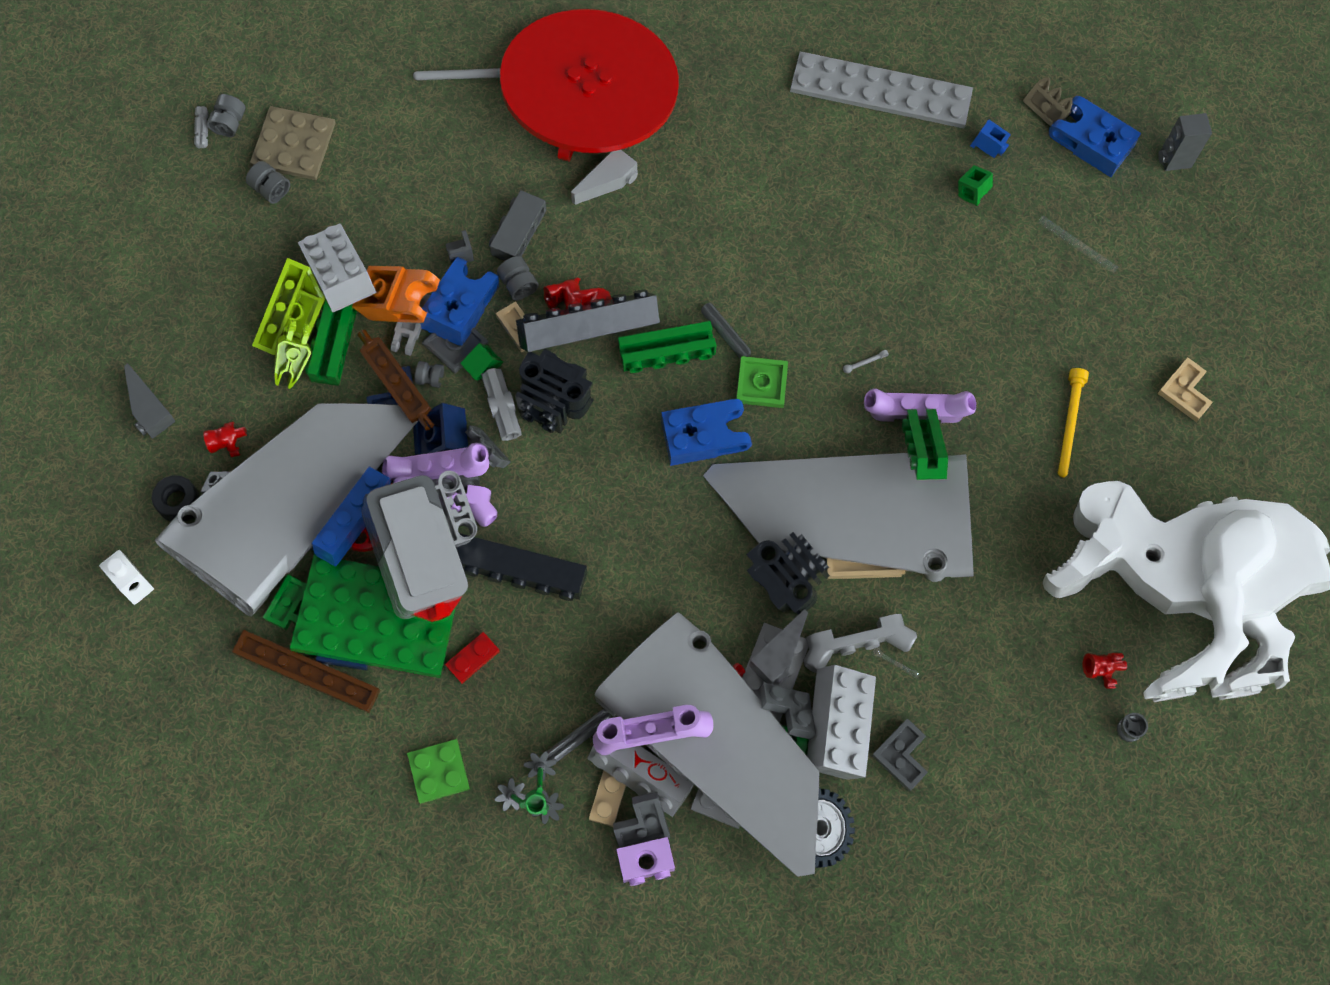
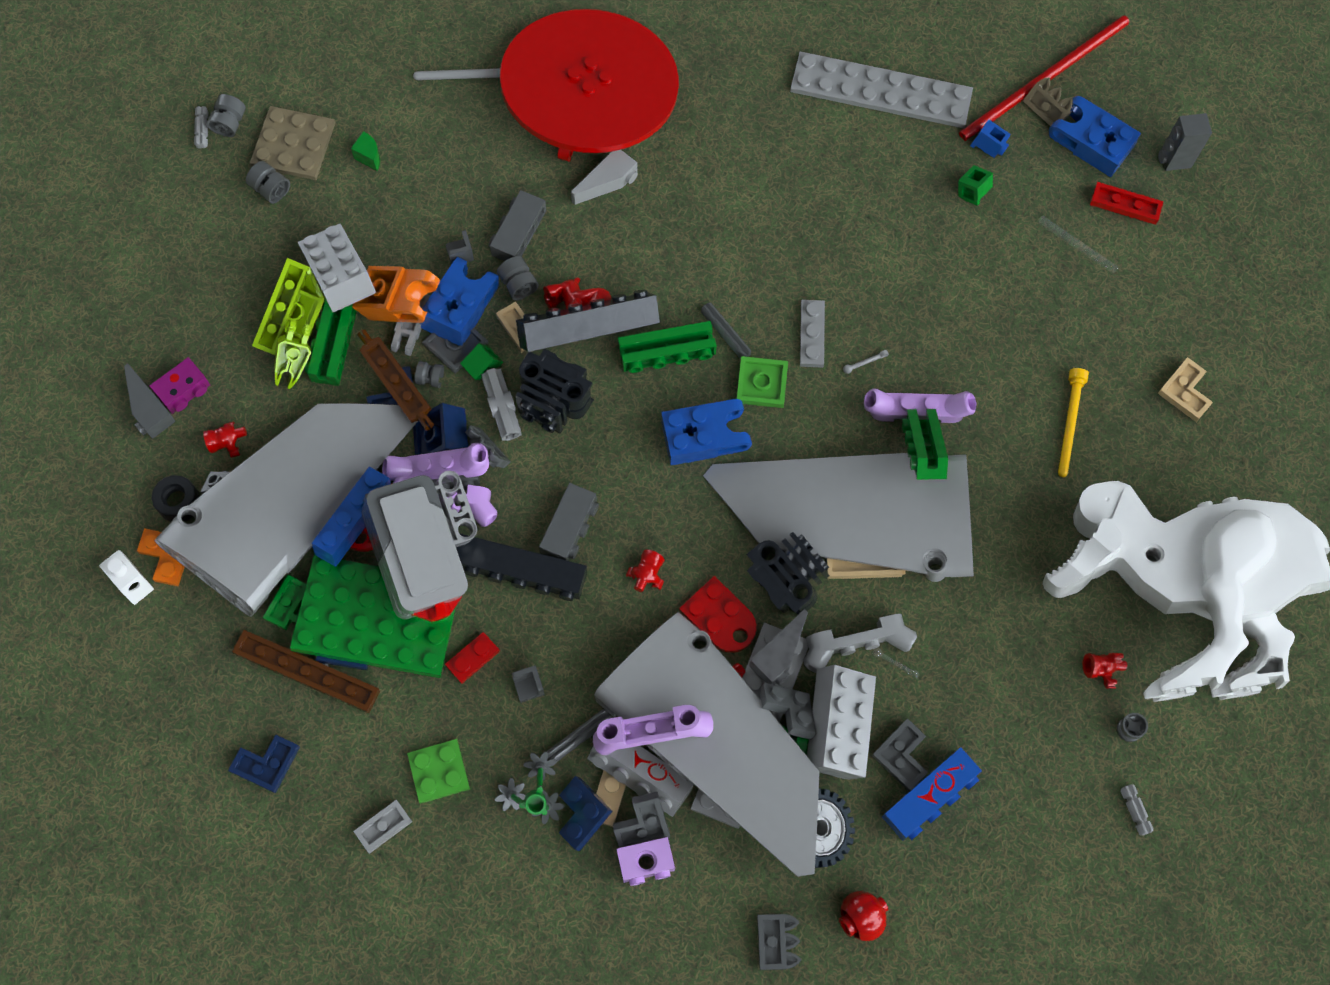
(168, 569): none -> orange plate
(180, 386): none -> magenta brick
(269, 770): none -> dark blue plate
(366, 151): none -> green brick
(382, 826): none -> light grey plate
(528, 684): none -> dark grey panel
(569, 523): none -> dark grey brick
(588, 816): none -> dark blue plate
(647, 570): none -> red piece
(720, 615): none -> red plate
(774, 941): none -> dark grey plate
(812, 333): none -> light grey plate
(864, 915): none -> red plant
(931, 794): none -> blue brick
(1051, 72): none -> red piece
(1126, 203): none -> red plate
(1137, 809): none -> light grey axle

